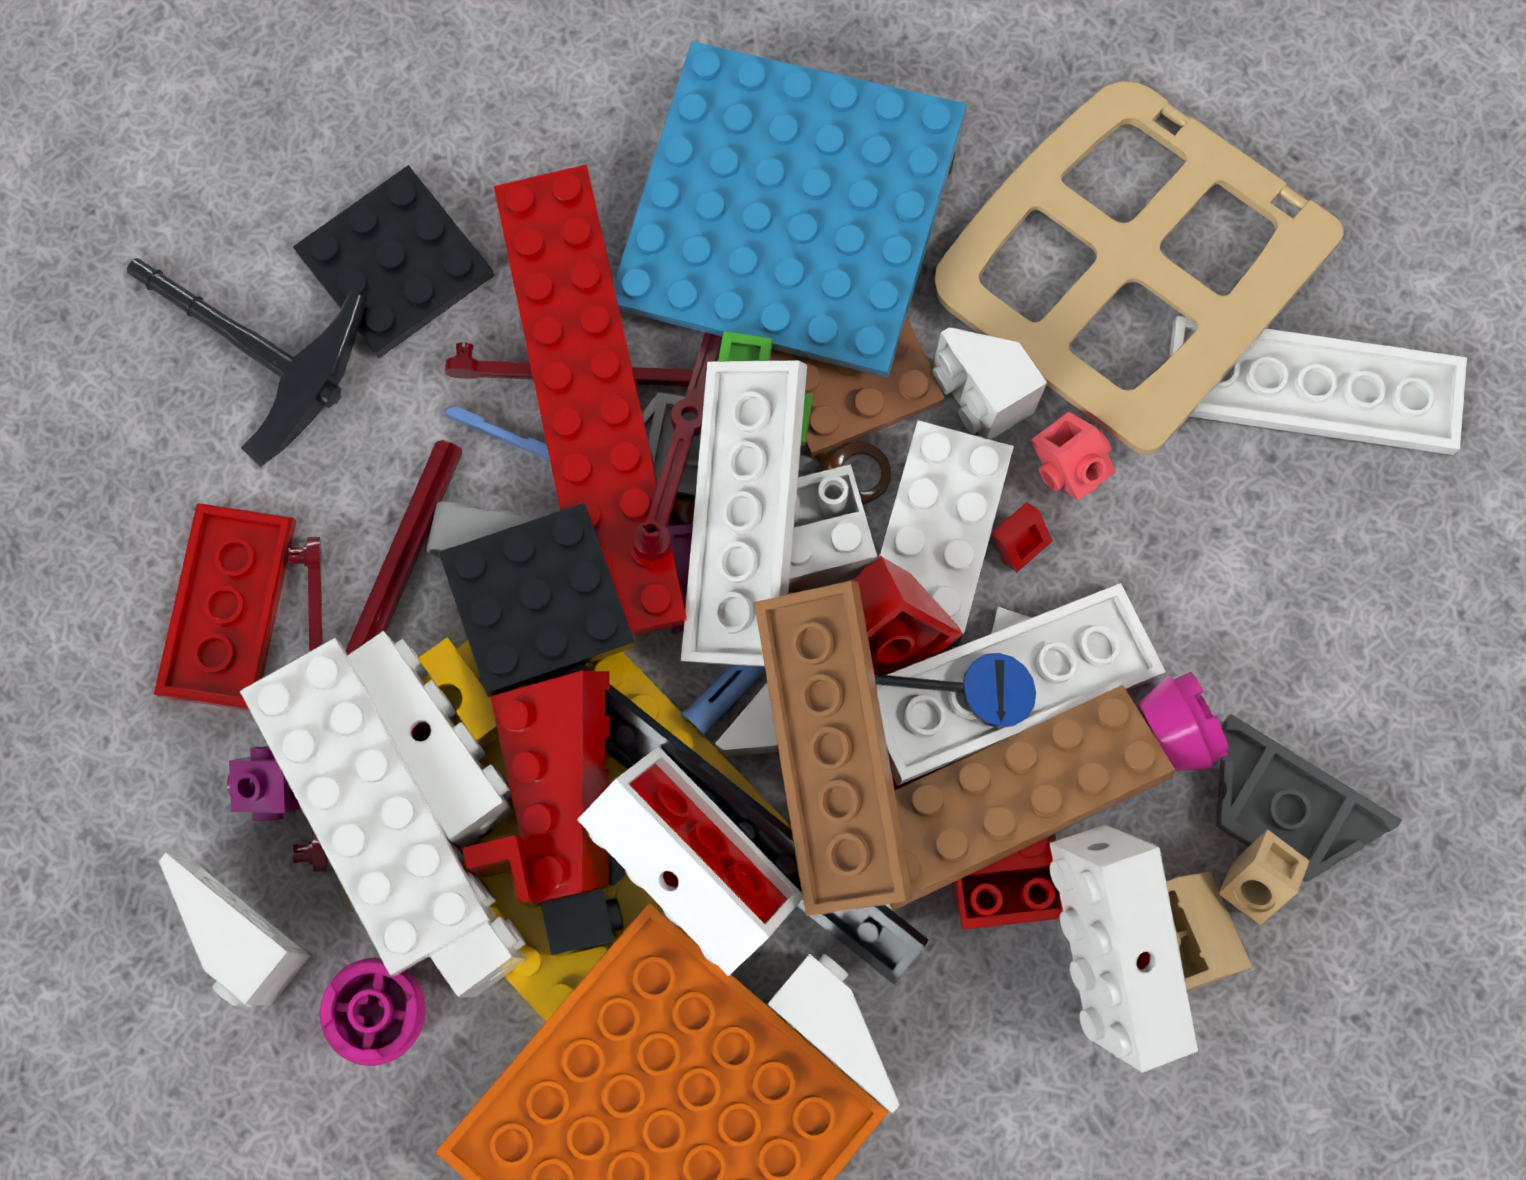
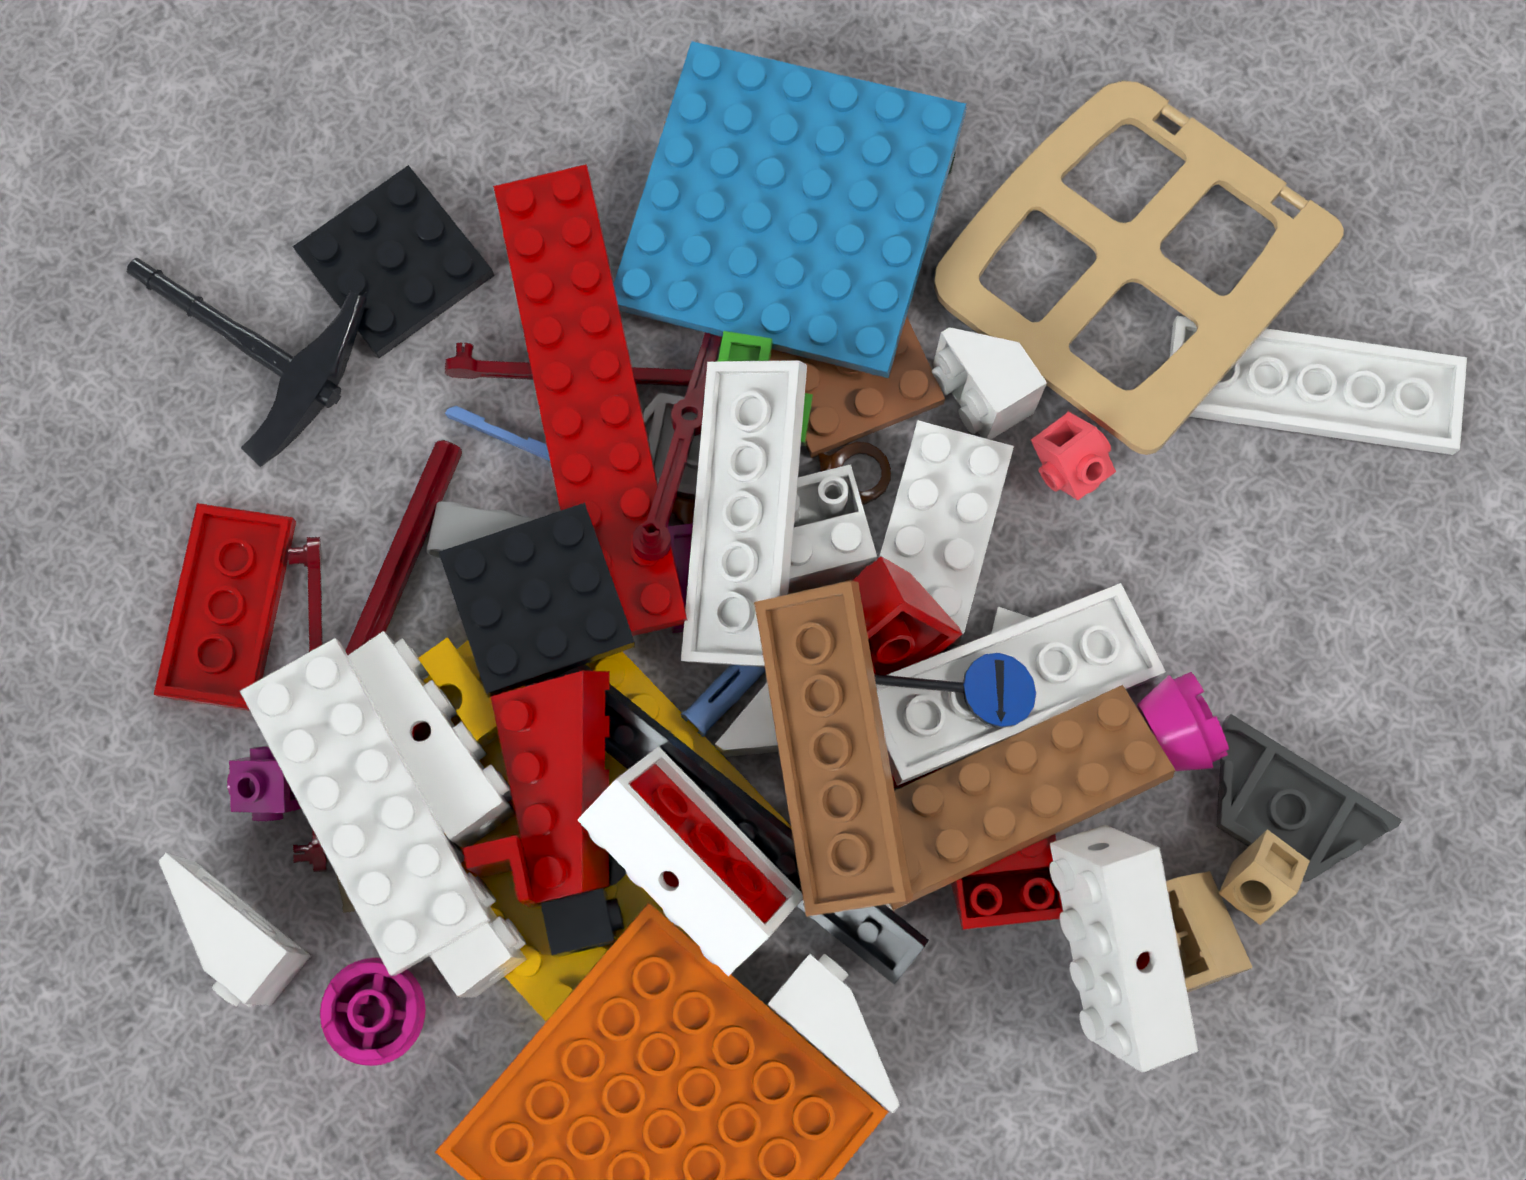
(1021, 537): red plate -> none

